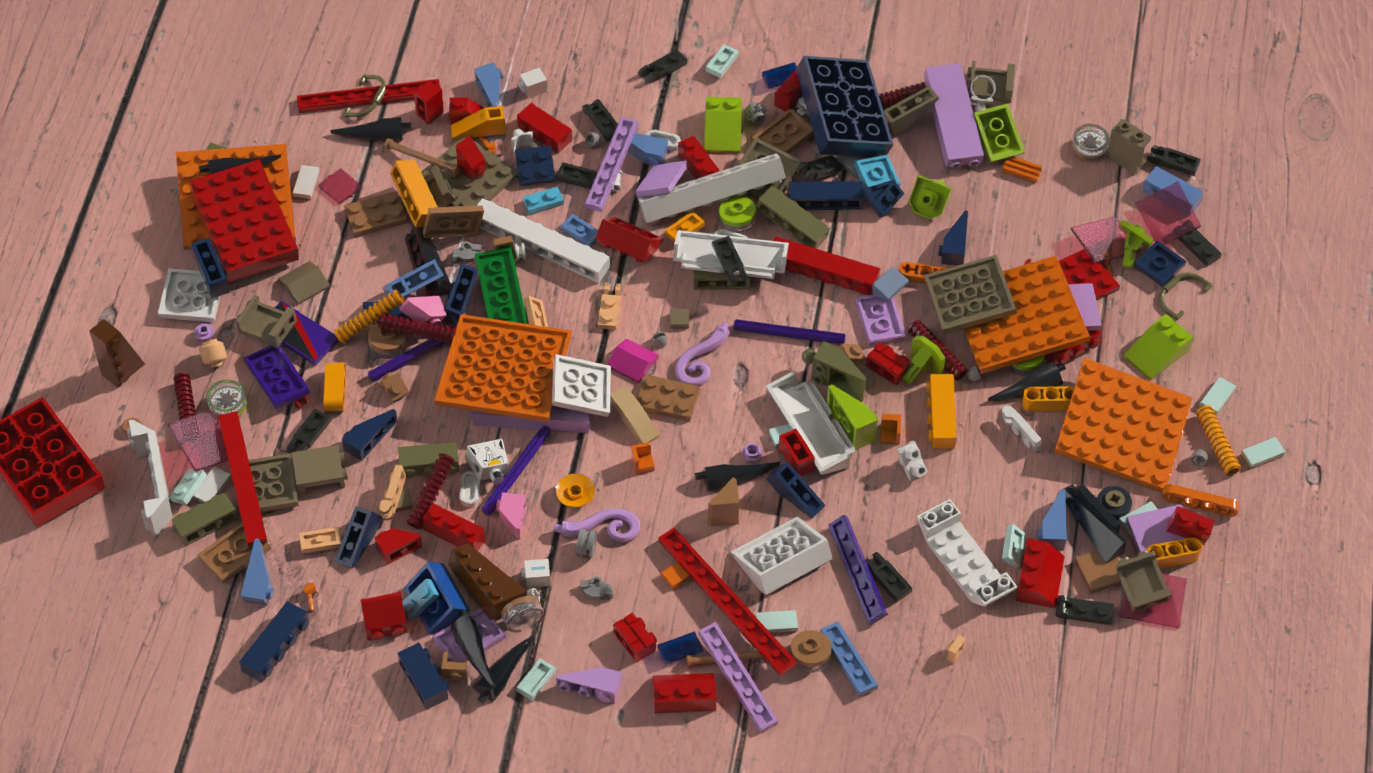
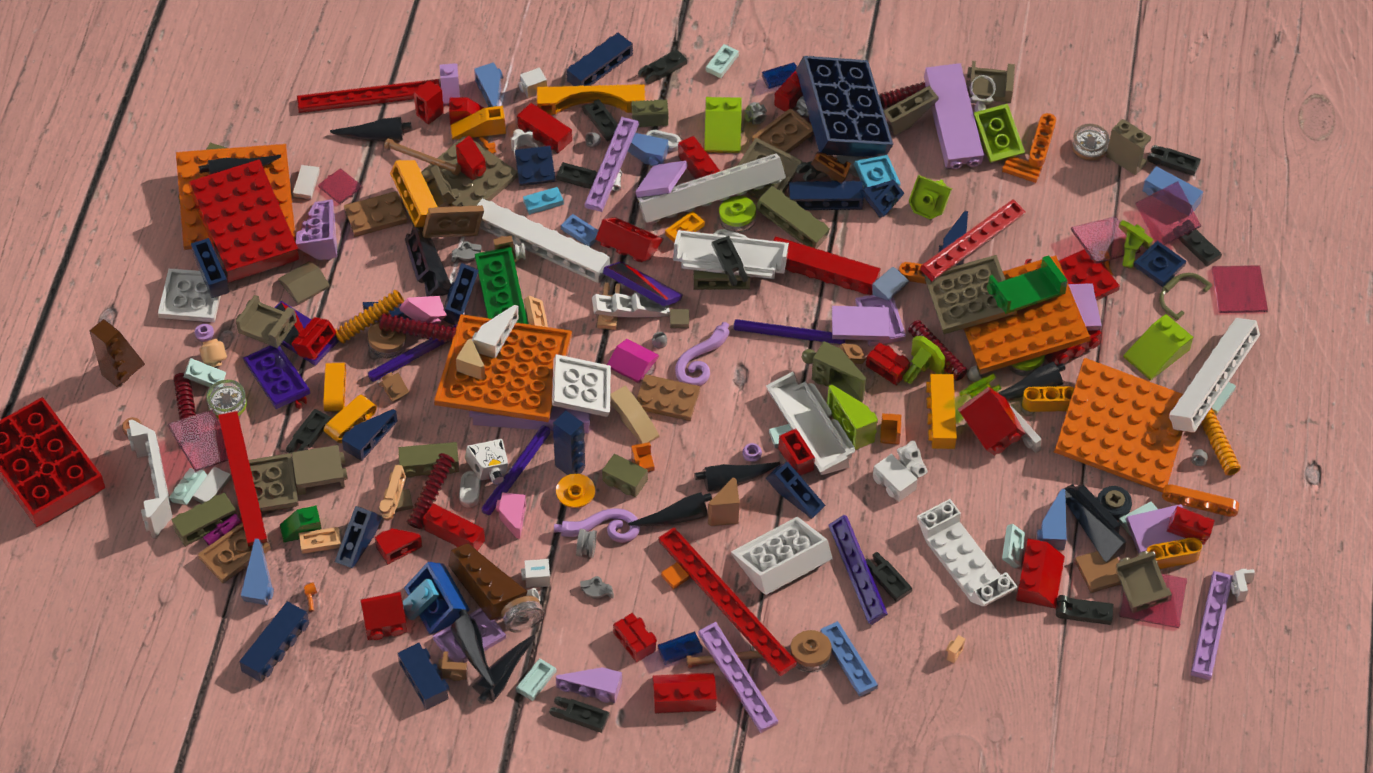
(203, 373): none -> light aqua plate
(222, 529): none -> magenta pin
(300, 521): none -> green slope
(314, 338): none -> red brick
(319, 232): none -> lavender wedge
(354, 413): none -> light orange beam
(376, 101): olive piece -> none
(415, 279): medium blue slope -> none
(449, 82): none -> lavender slope
(469, 361): none -> tan slope
(495, 332): none -> white slope
(556, 99): none -> light orange arch
(569, 444): none -> dark blue brick
(580, 714): none -> pearl dark grey hinge
(600, 61): none -> dark blue brick
(624, 475): none -> olive brick
(628, 306): none -> white slope
(642, 283): none -> dark purple tile
(650, 112): none -> olive brick
(684, 510): none -> black piece
(779, 621): light aqua tile -> none
(830, 166): none -> reddish brown wing
(860, 323): none -> lavender tile
(895, 477): none -> white brick
(972, 240): none -> red tile
(977, 387): none -> clear neon green wheel
(992, 420): none -> red slope
(1029, 287): none -> green panel
(1040, 139): none -> orange beam
(1211, 625): none -> lavender tile
(1214, 375): none -> white brick
(1239, 289): none -> clear pink piece
(1239, 582): none -> white bracket
(1263, 452): light aqua tile -> none

